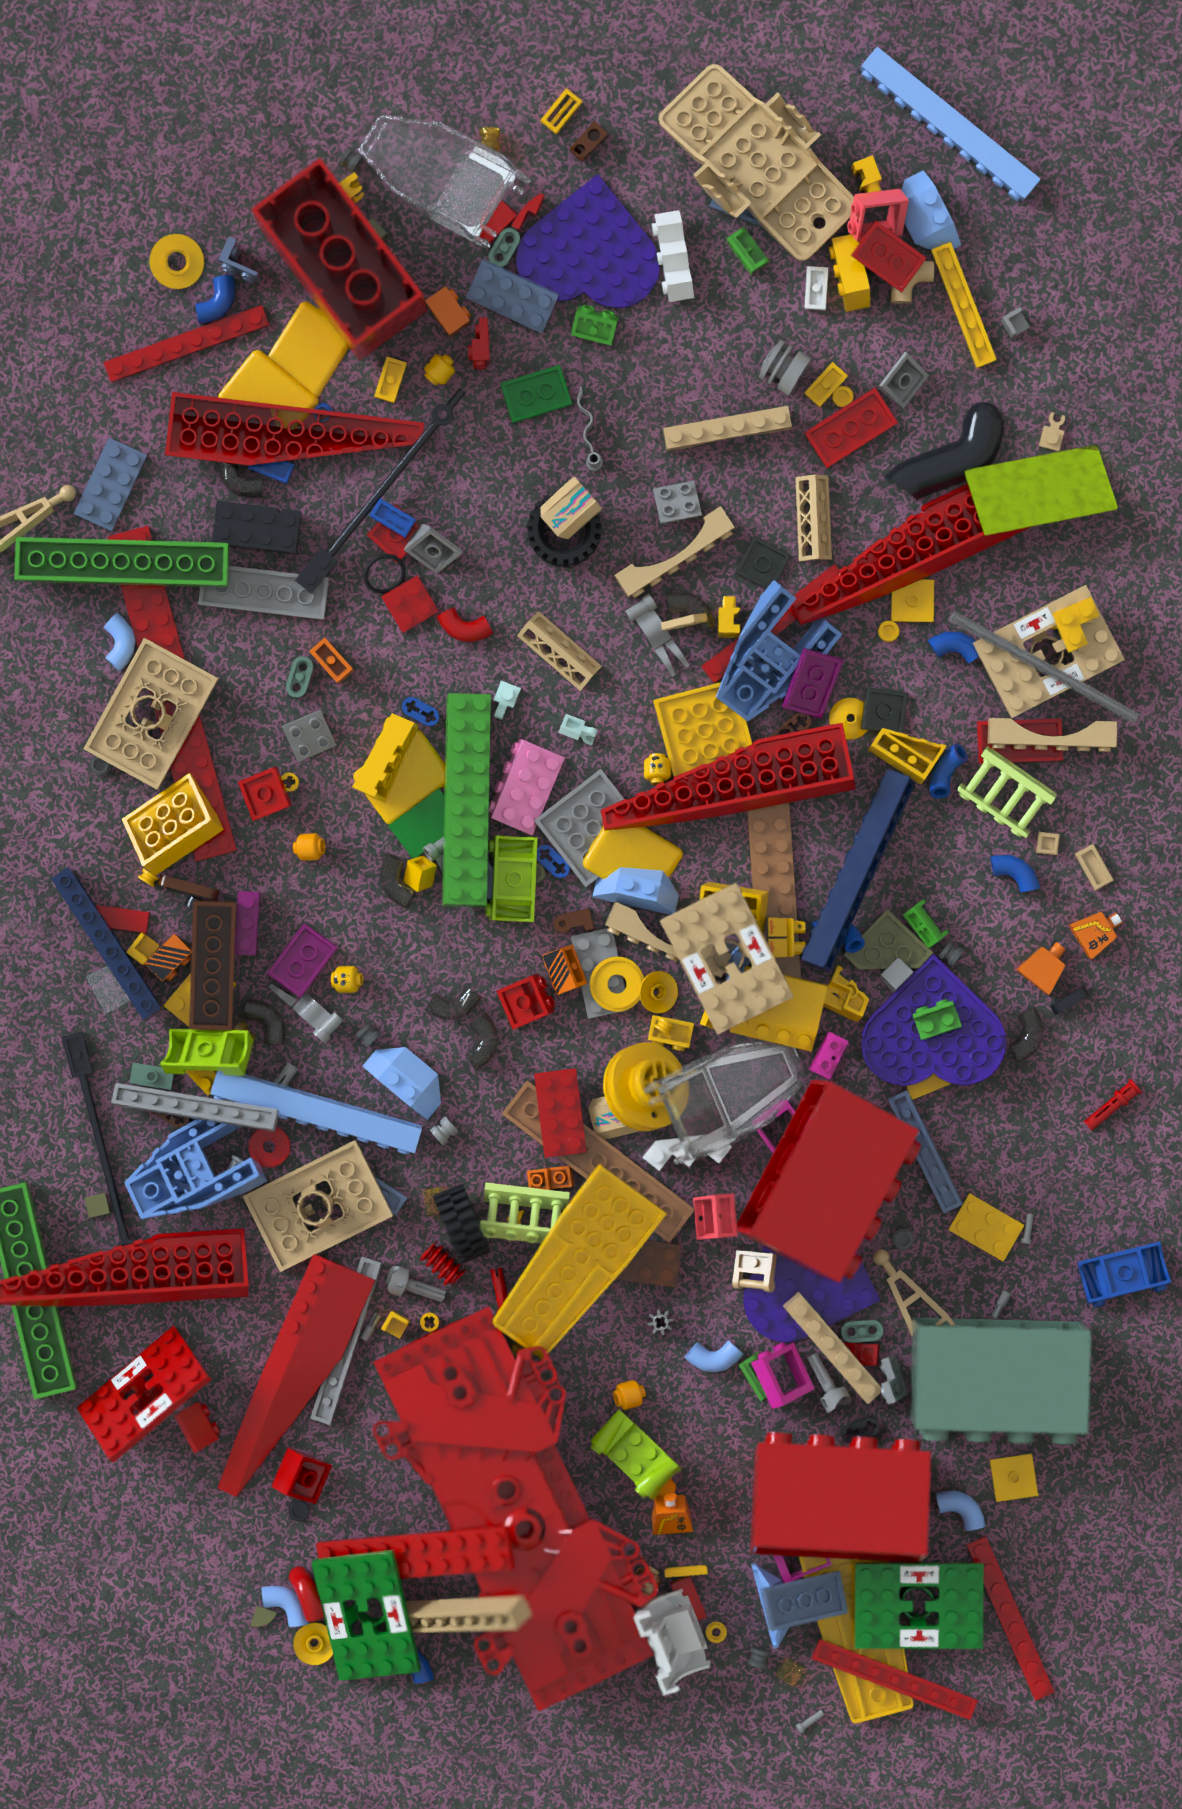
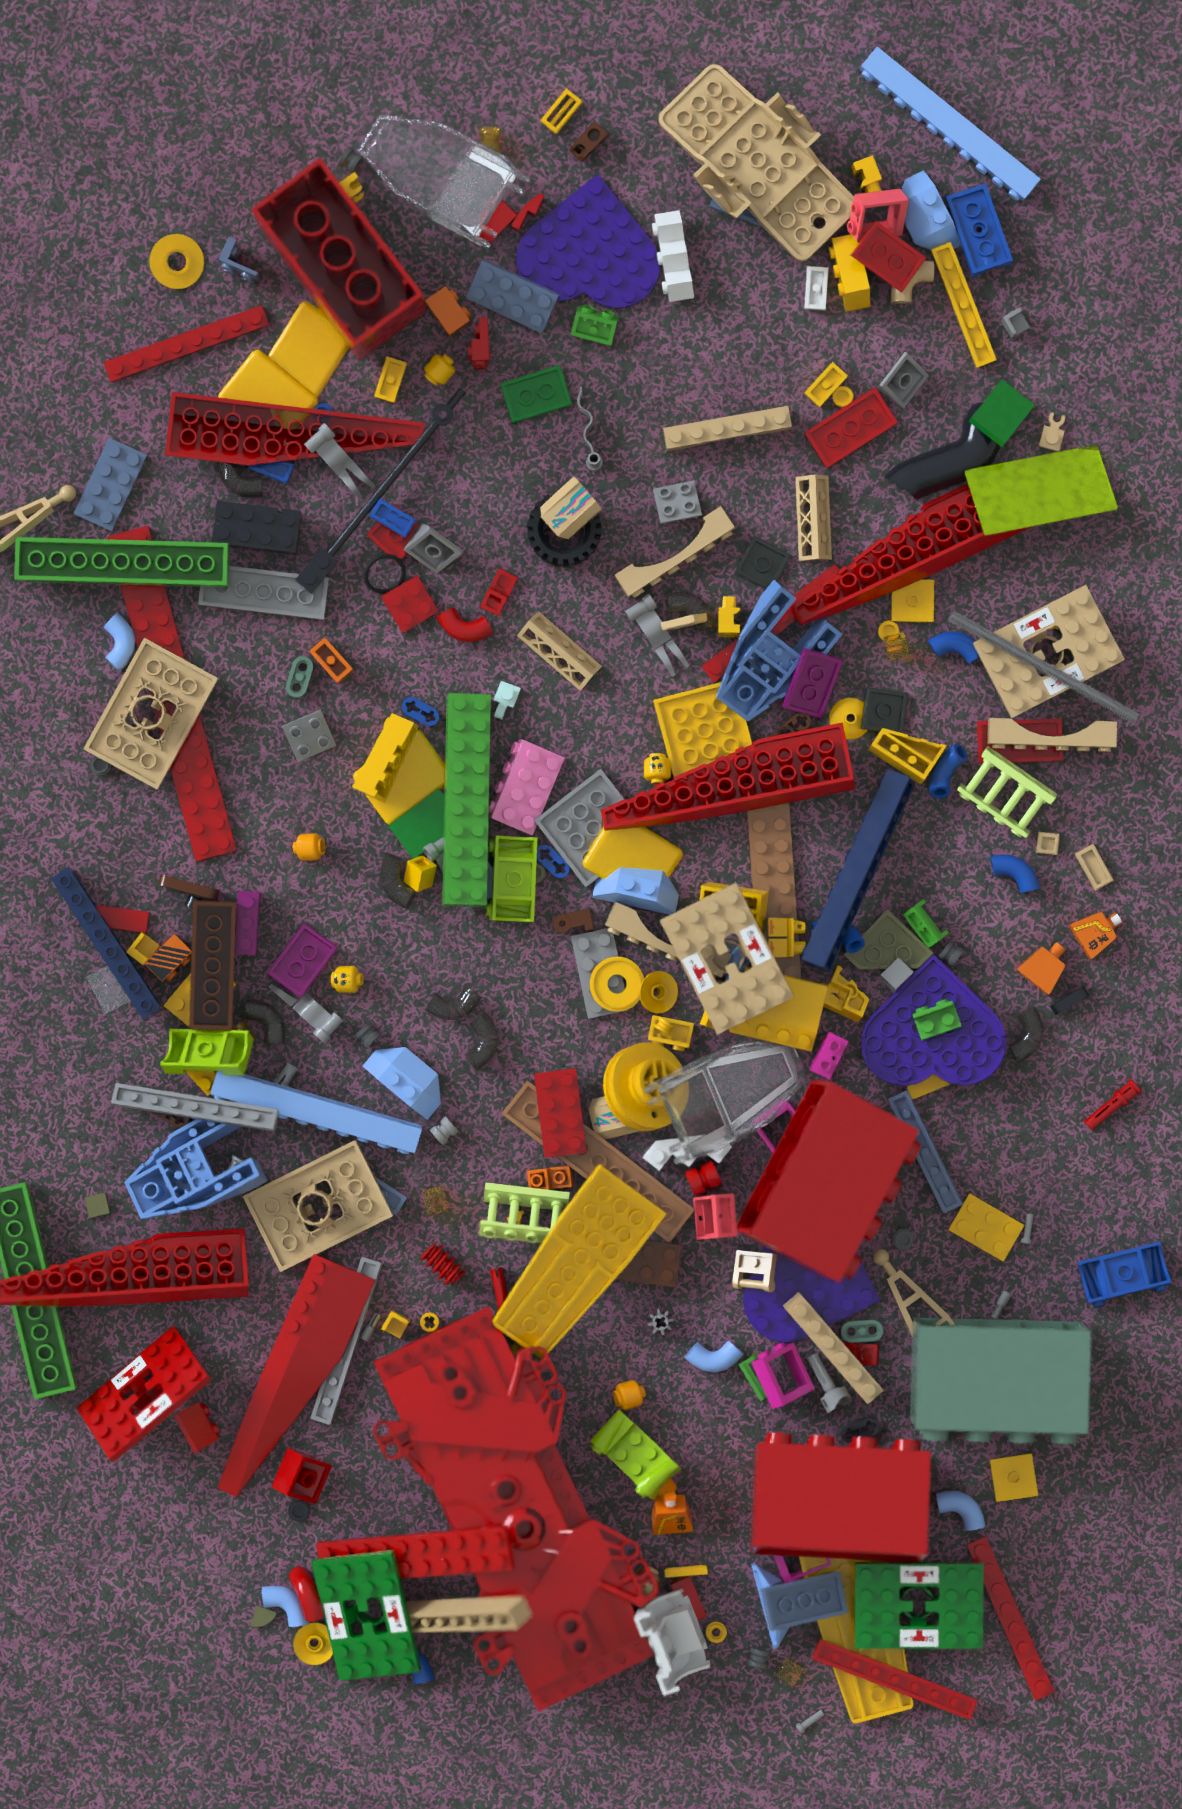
(80, 1066): black bar -> none
(148, 877): yellow bush -> none
(150, 1076): sand green plate -> none
(172, 825): yellow slope -> none
(221, 301): blue cylinder -> none
(264, 793): red plate -> none
(264, 1158): red tile -> none
(294, 786): yellow bush -> none
(336, 458): none -> light grey flag
(379, 230): olive tile -> none
(399, 1280): light grey piece -> none
(461, 1223): black tyre -> none
(499, 591): none -> red slope
(504, 248): sand green plate -> none
(526, 1000): red plate -> none
(564, 969): orange brick -> none
(575, 728): light aqua plate -> none
(702, 1178): none -> red wheel
(747, 250): bright green hinge -> none
(784, 367): light grey wheel -> none
(894, 1387): light grey plate -> none
(896, 647): none -> clear yellow panel
(975, 210): none -> blue piece
(1001, 413): none -> green tile
(1069, 623): yellow plate -> none

